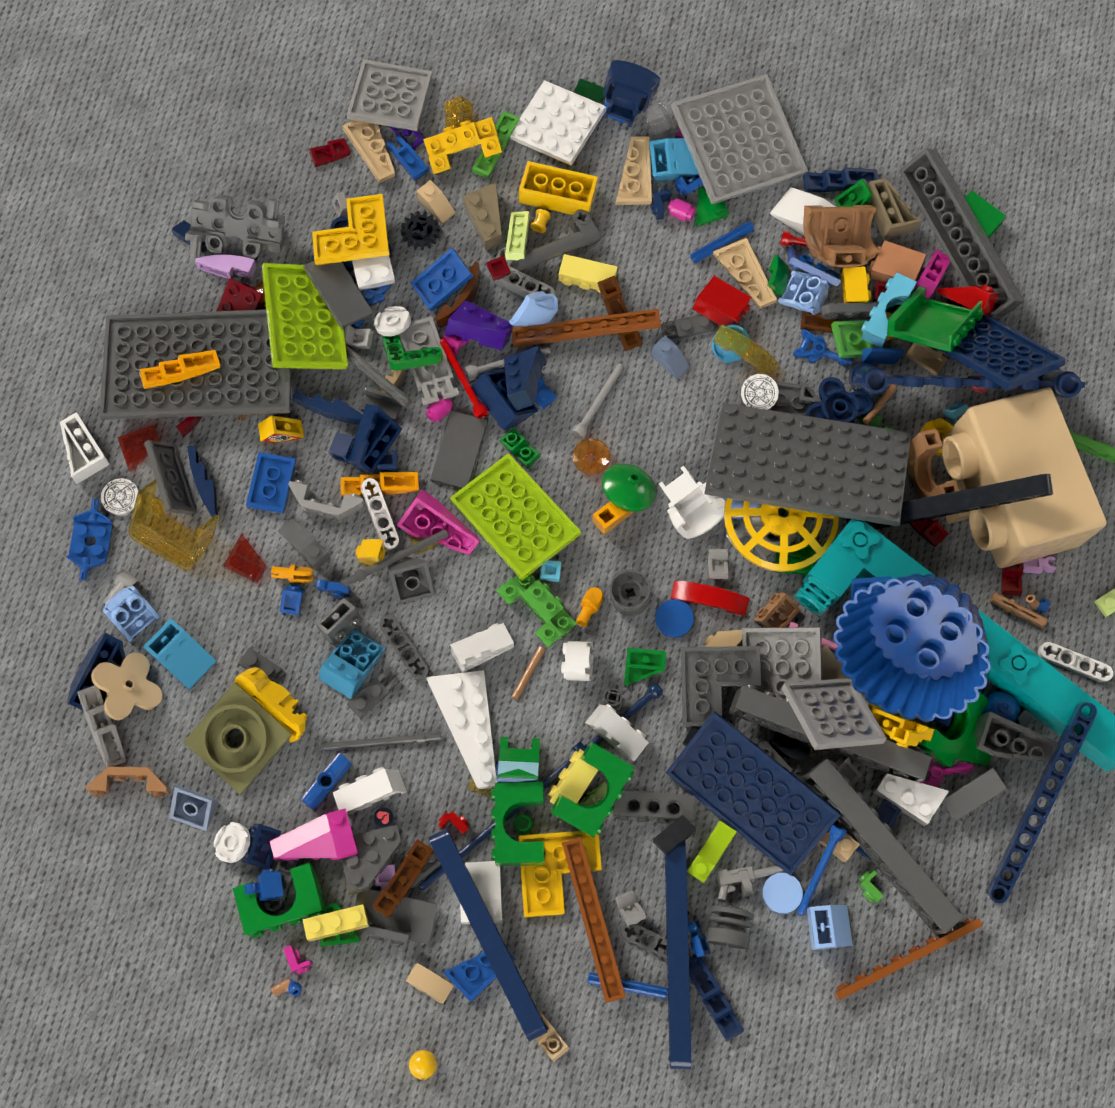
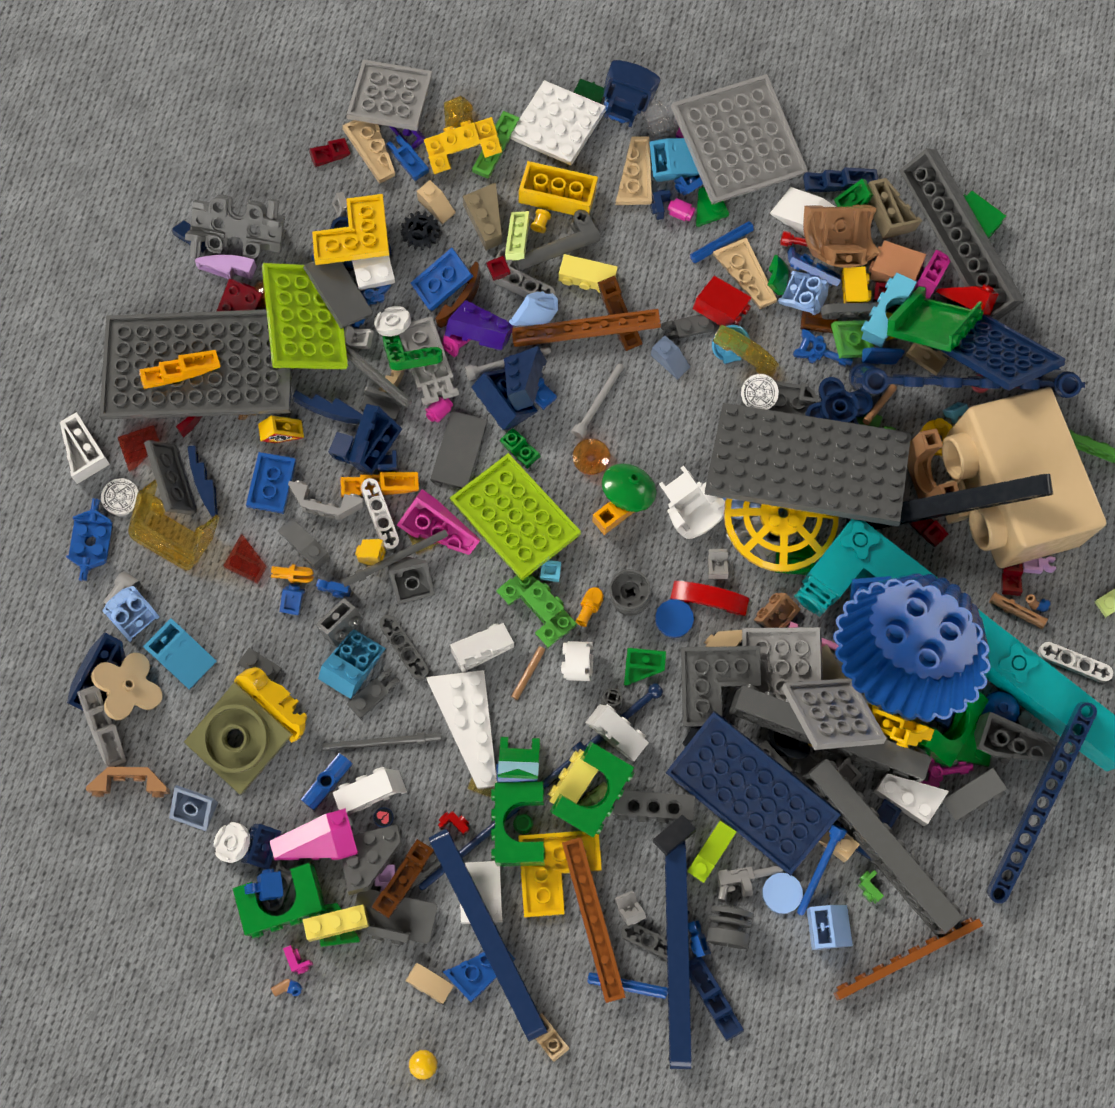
(480, 410): red piece -> none

